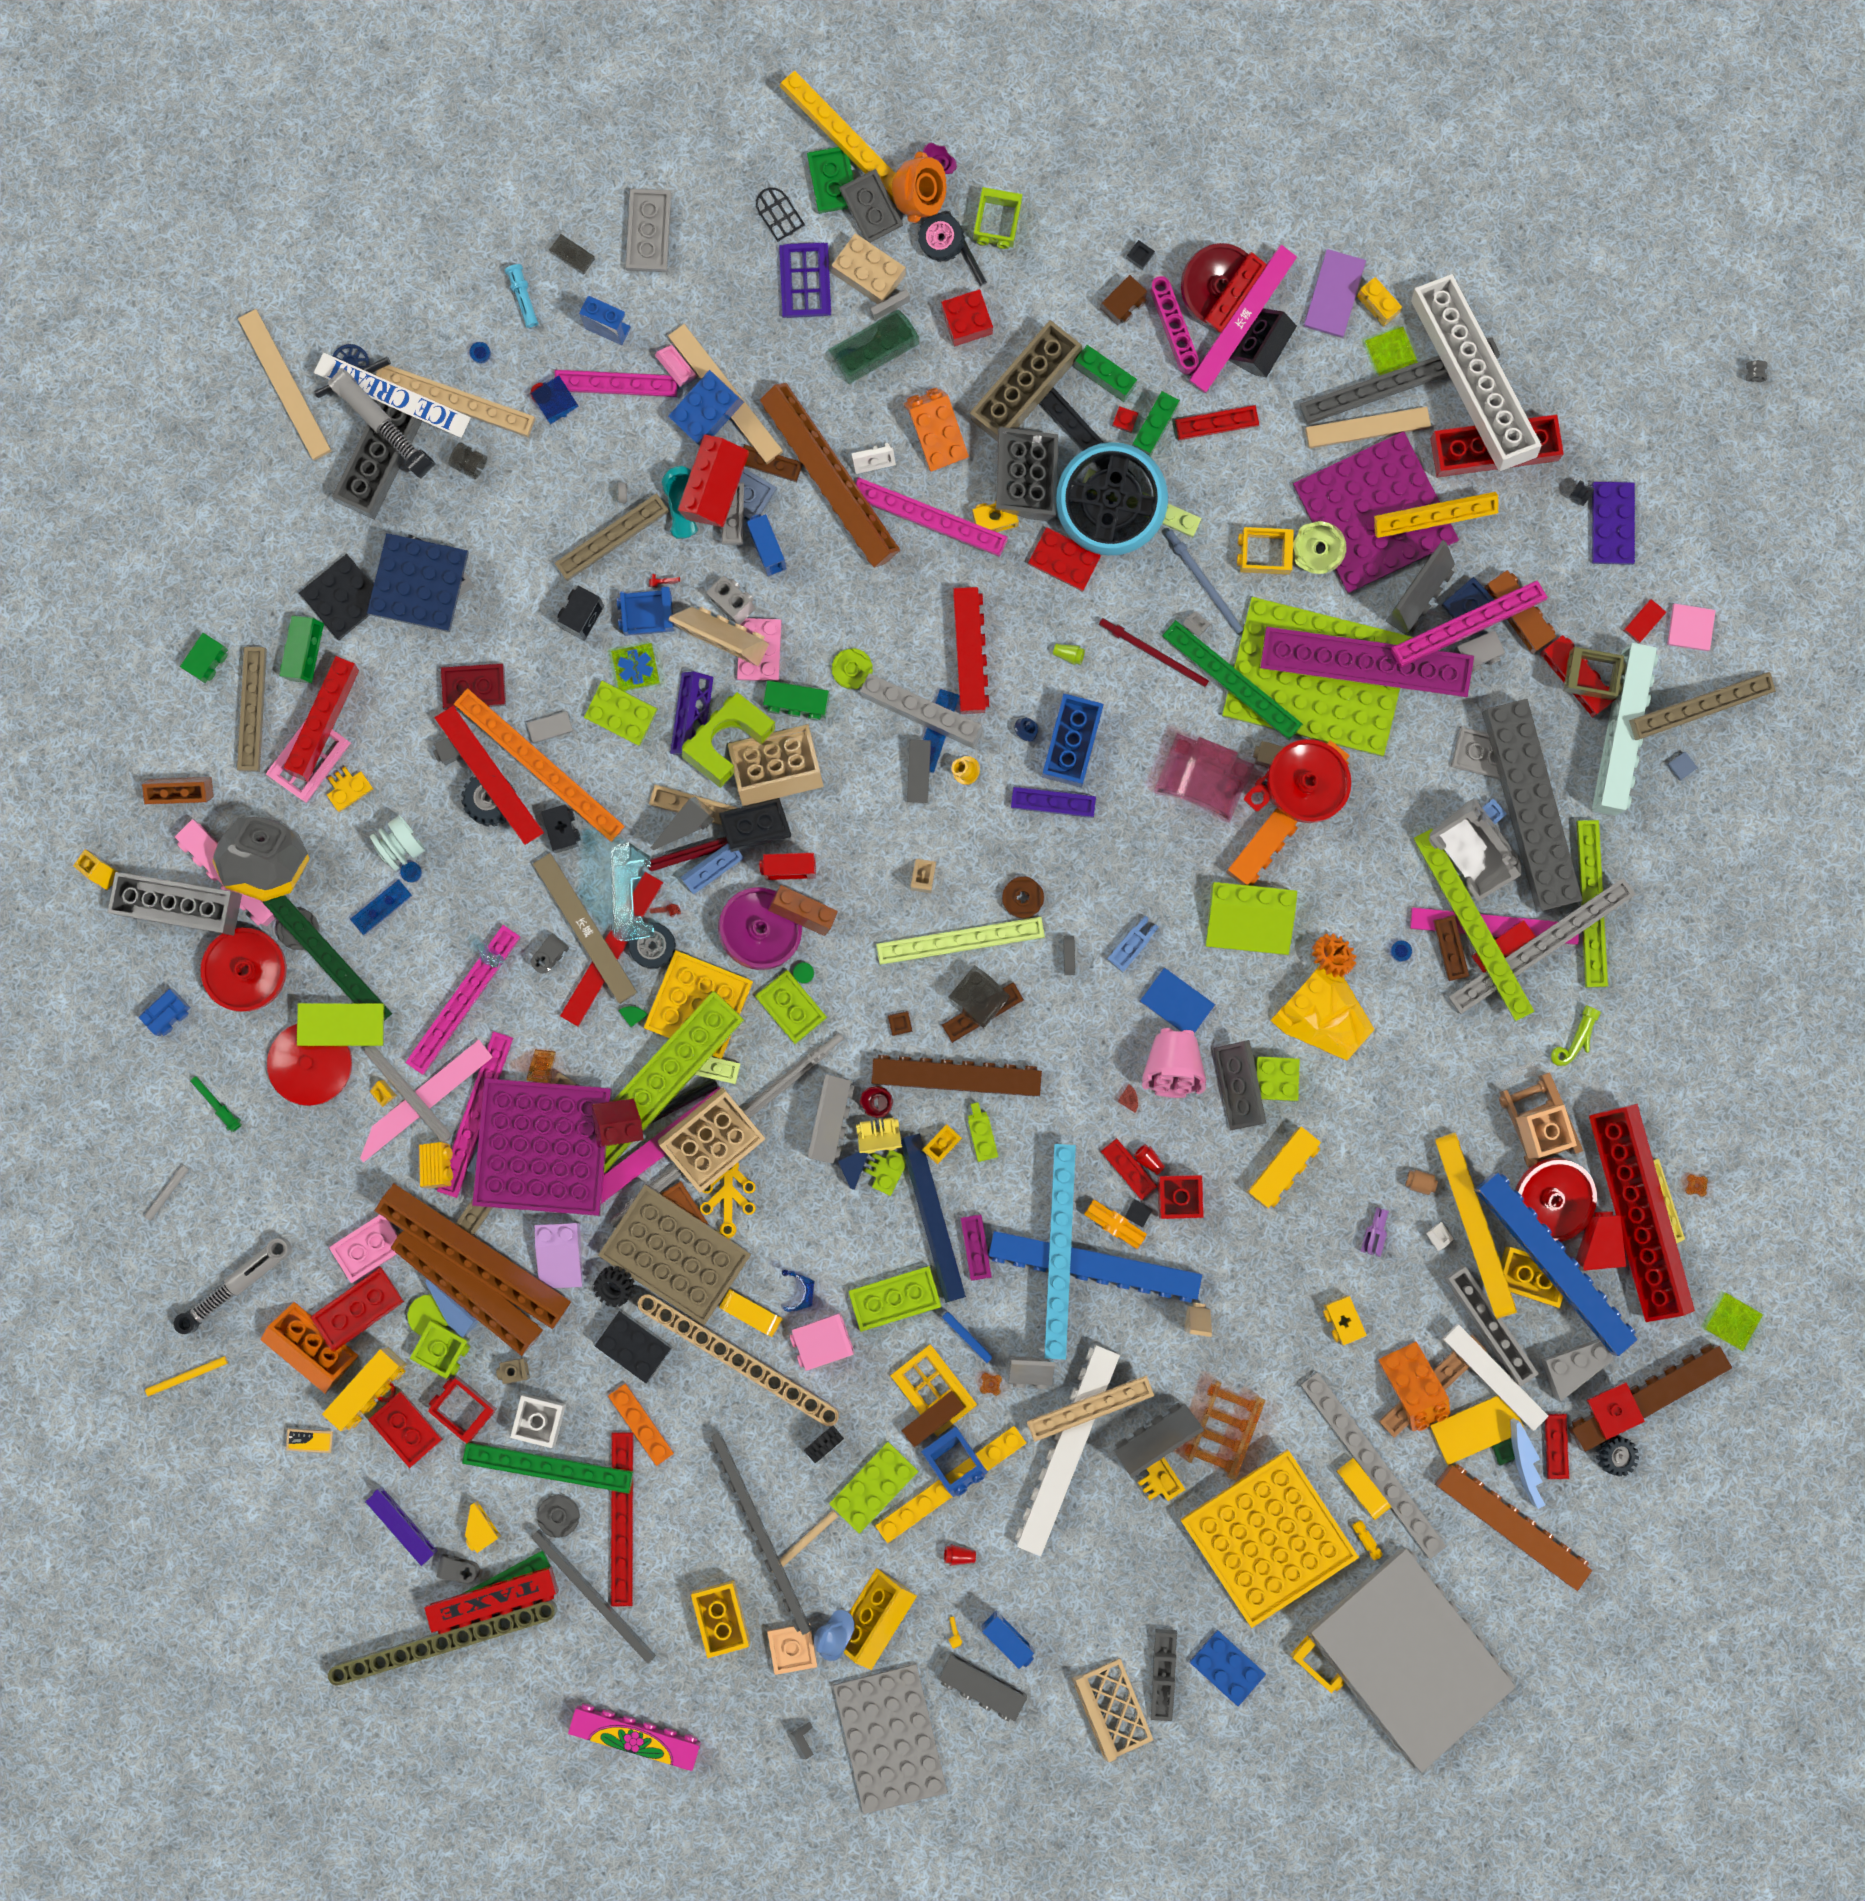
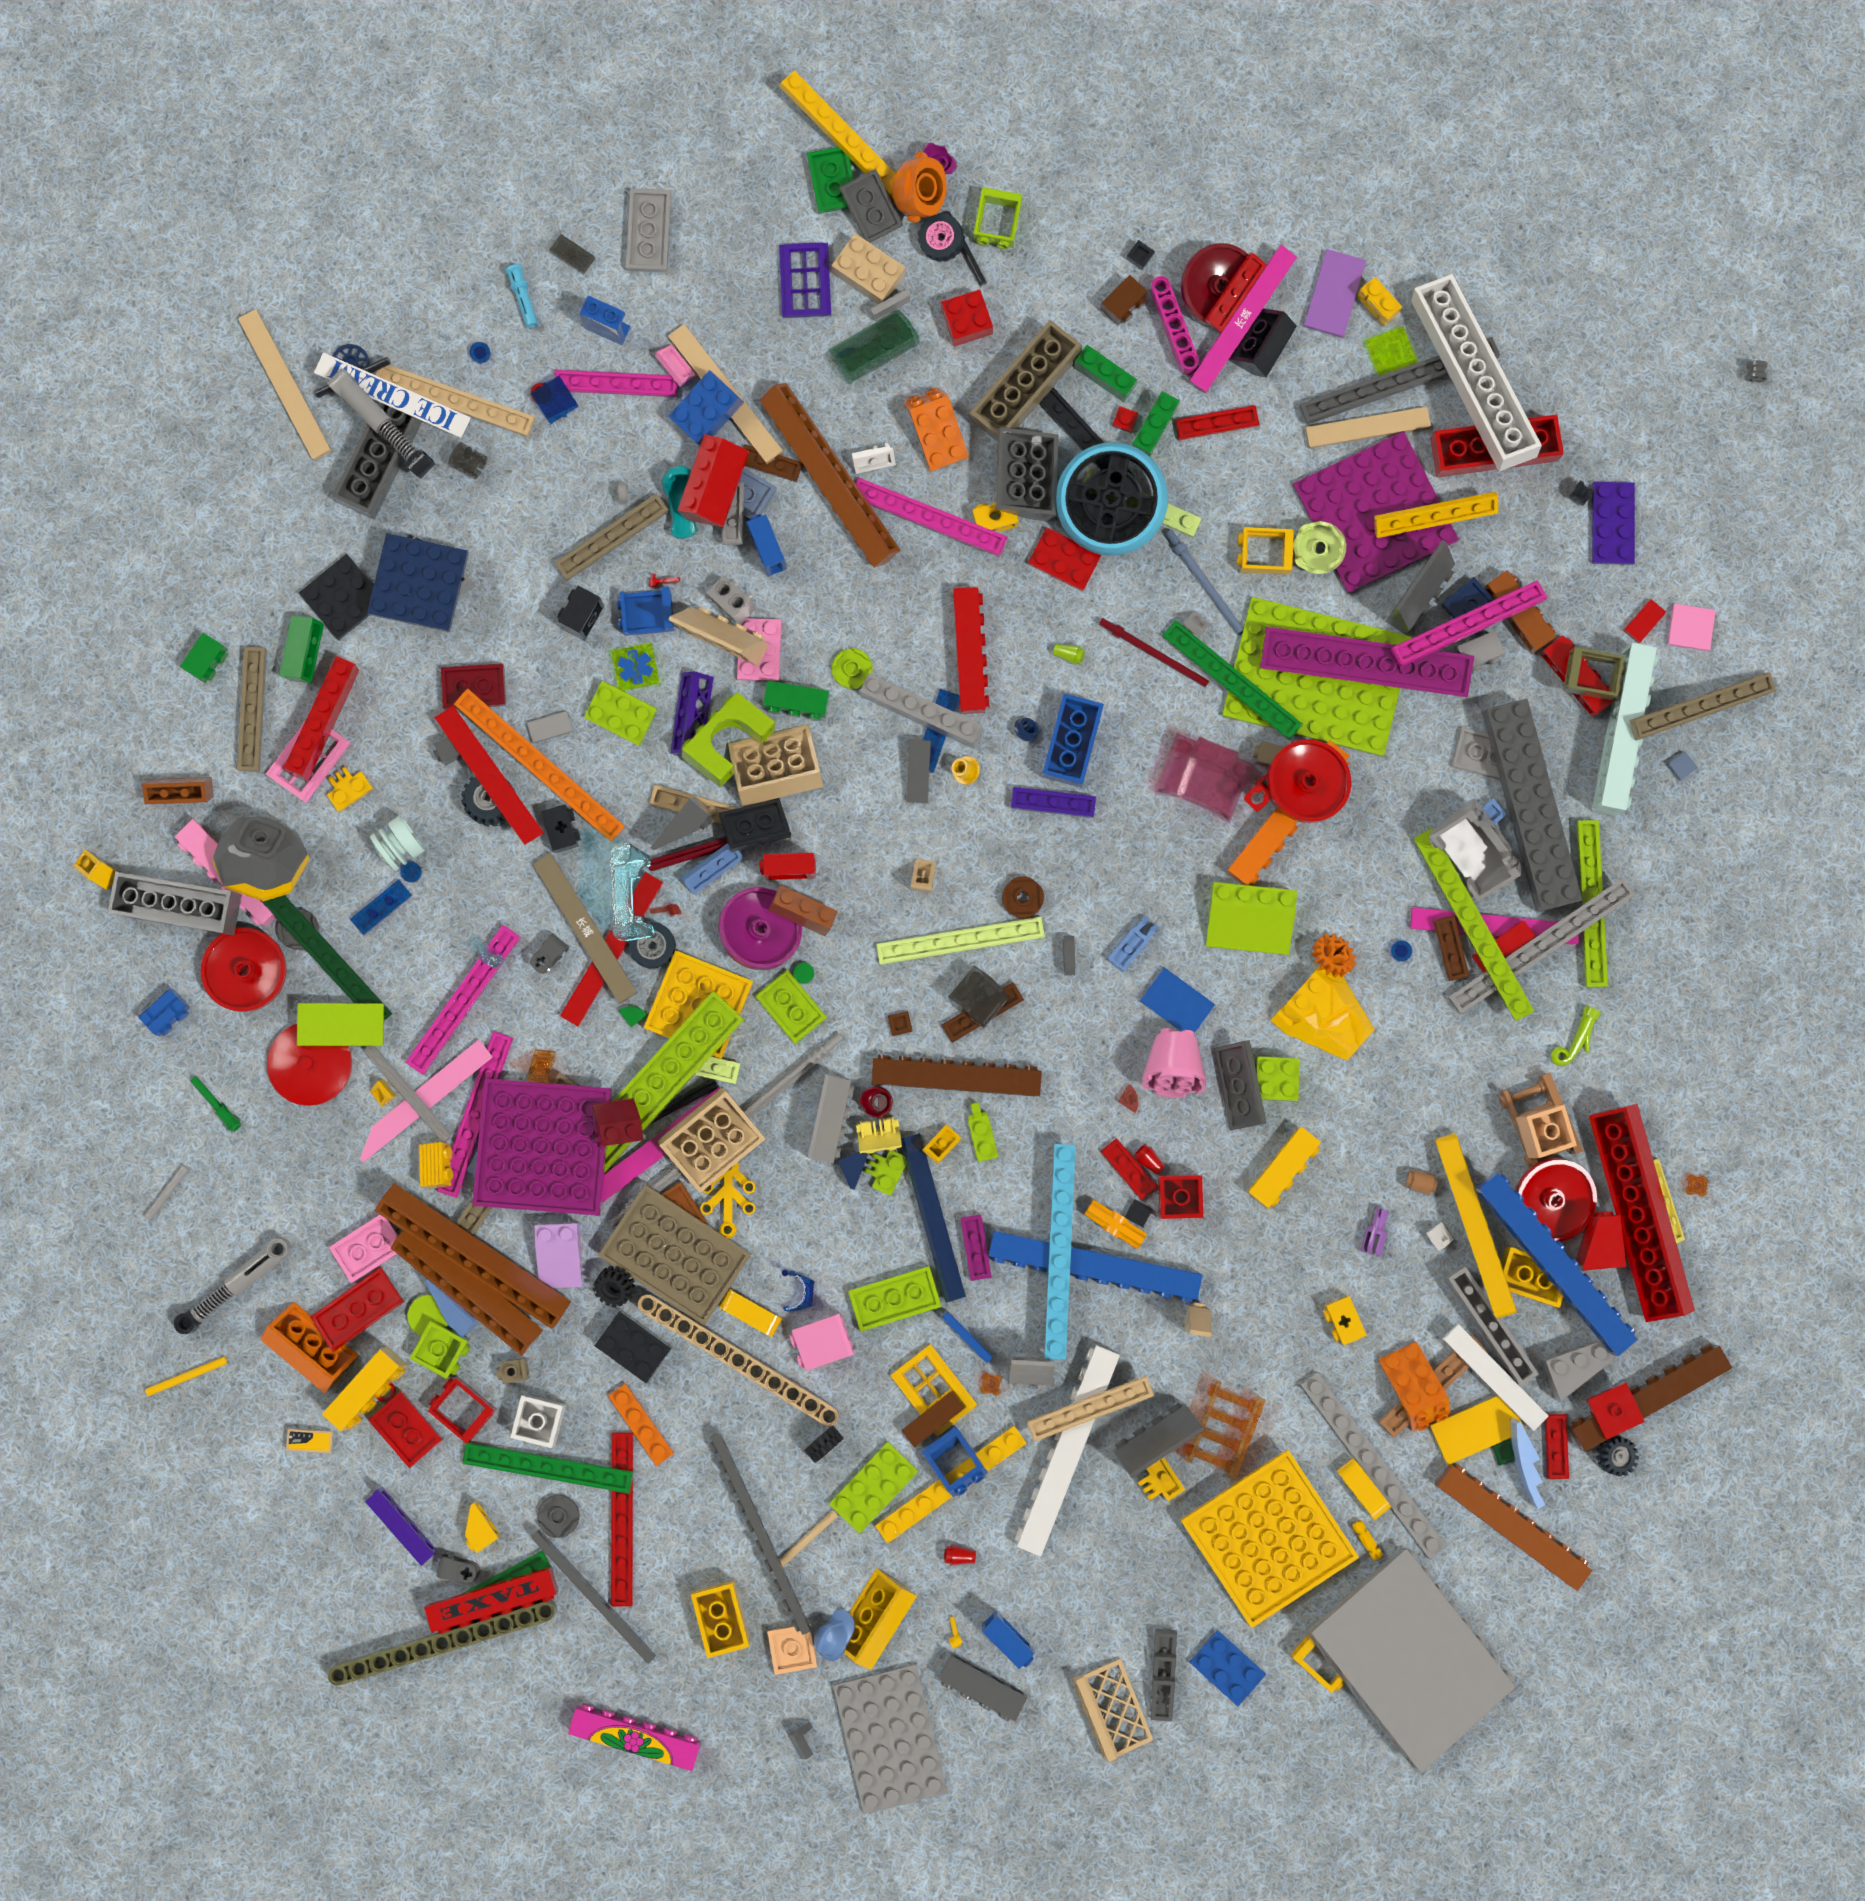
(776, 221): black window -> none
(1733, 1322): clear neon green tile -> none

